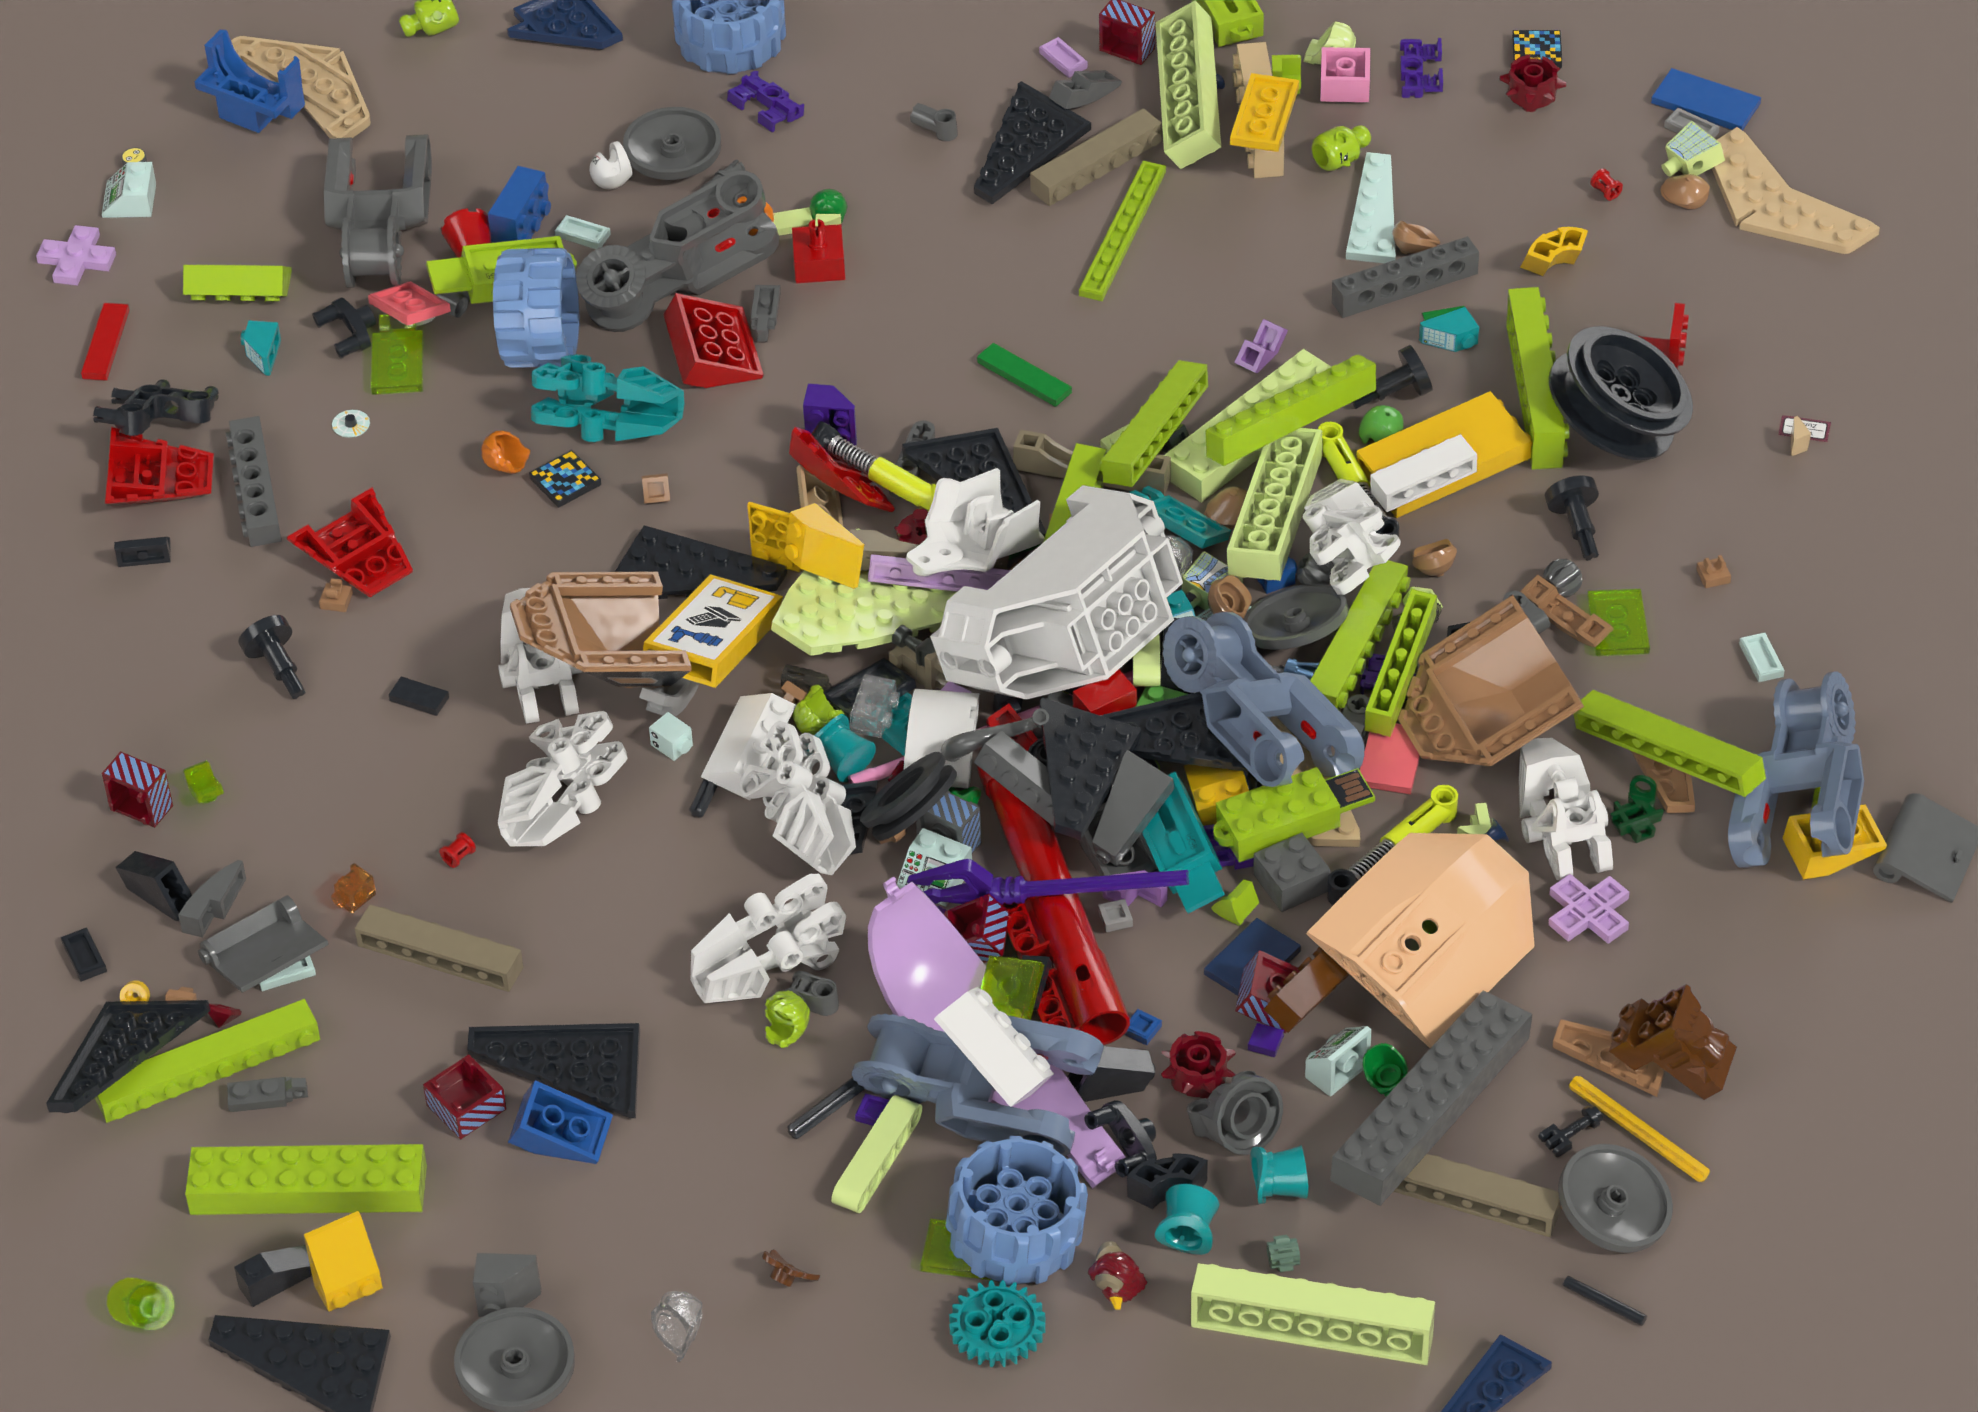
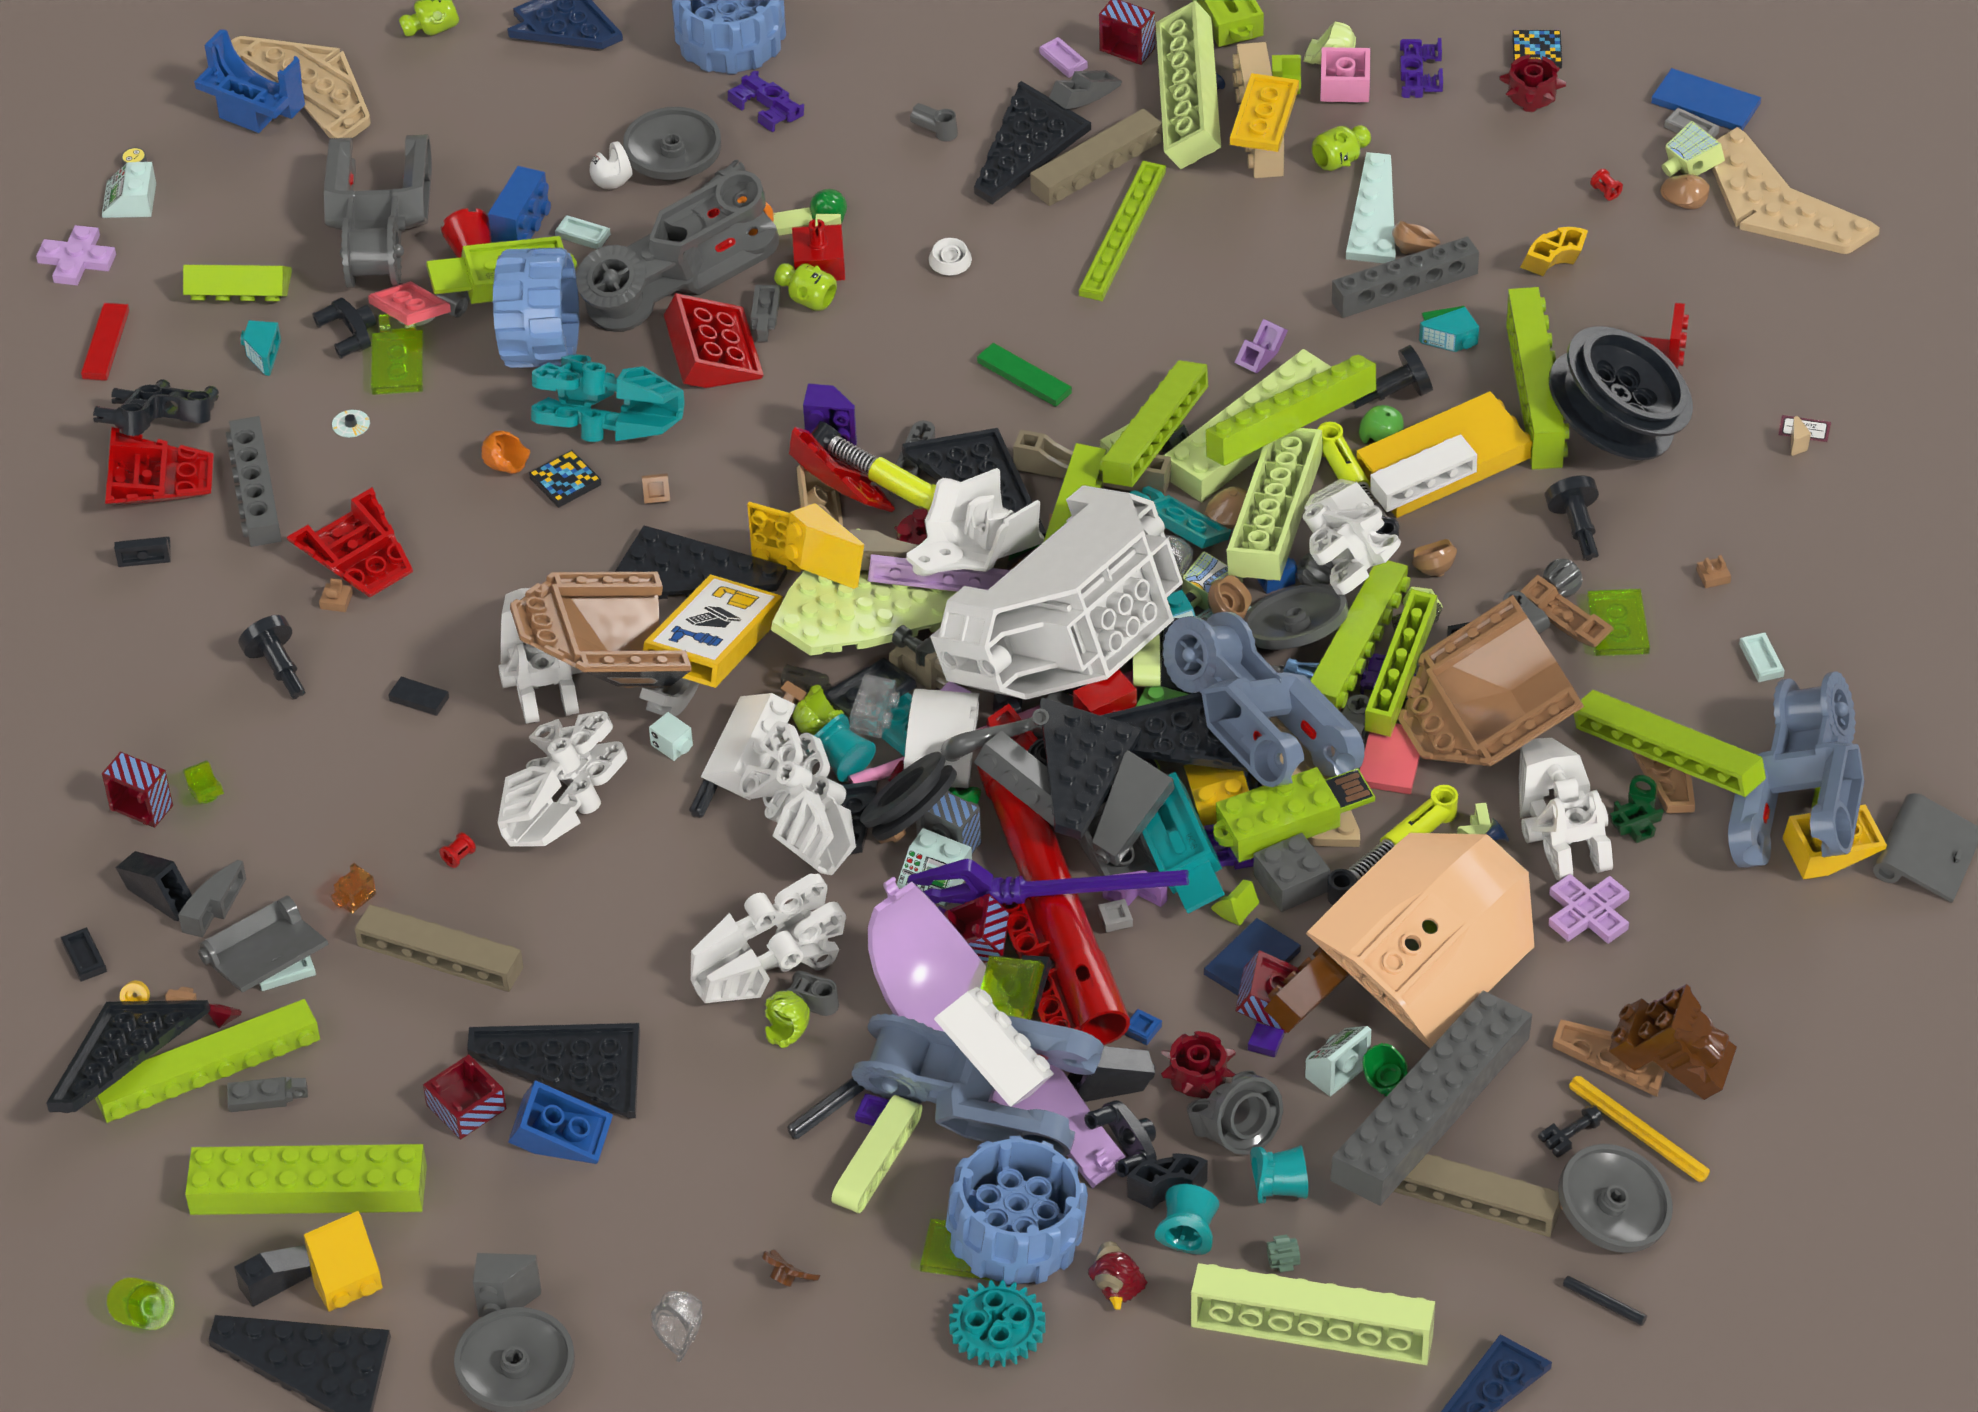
(807, 285): none -> lime piece
(950, 257): none -> white hat

